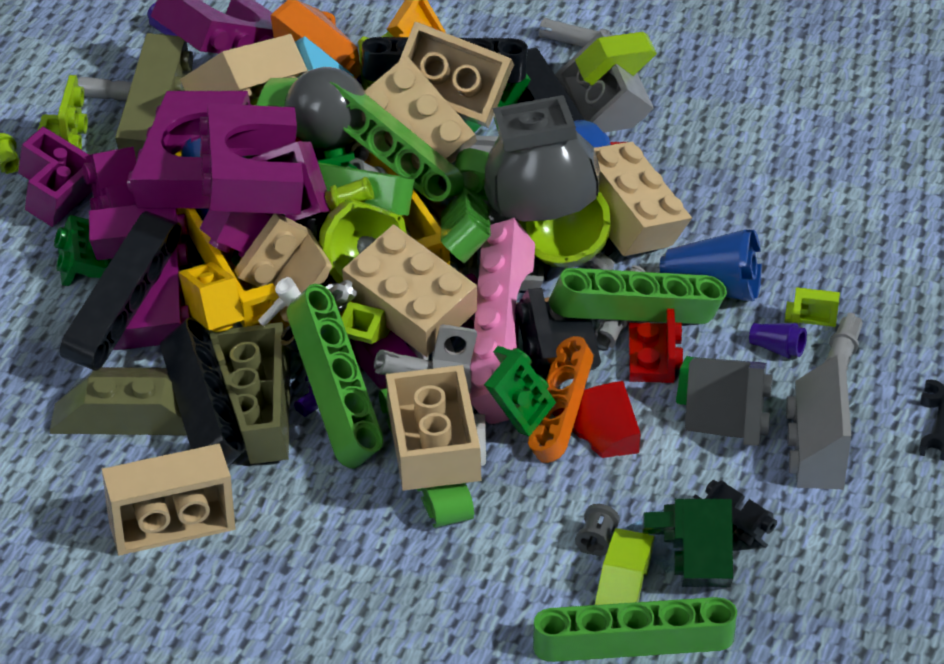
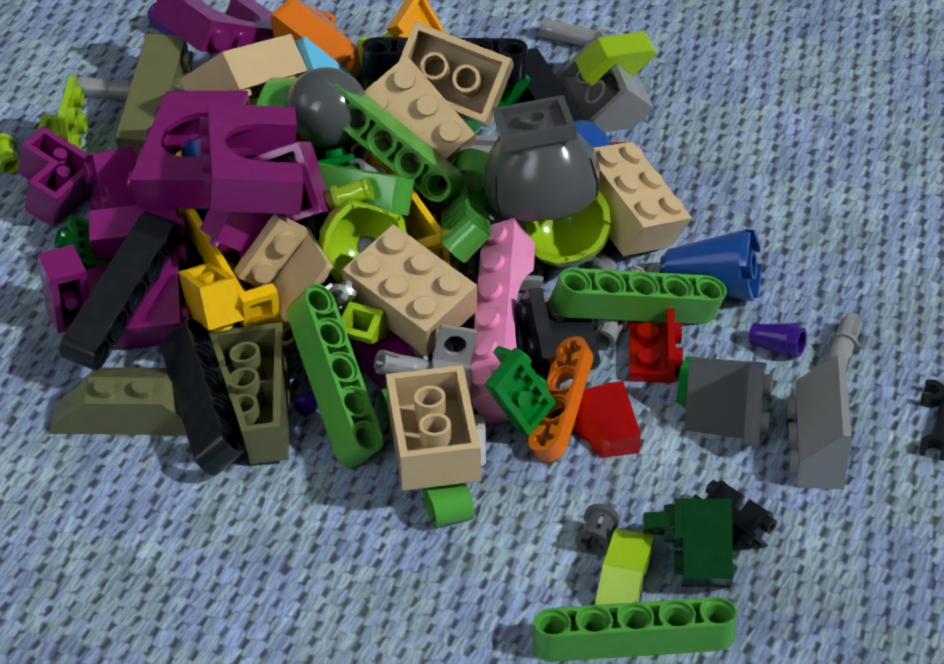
(66, 284): none -> magenta brick
(169, 499): tan brick -> none
(287, 294): white hand -> none
(813, 307): lime bracket -> none

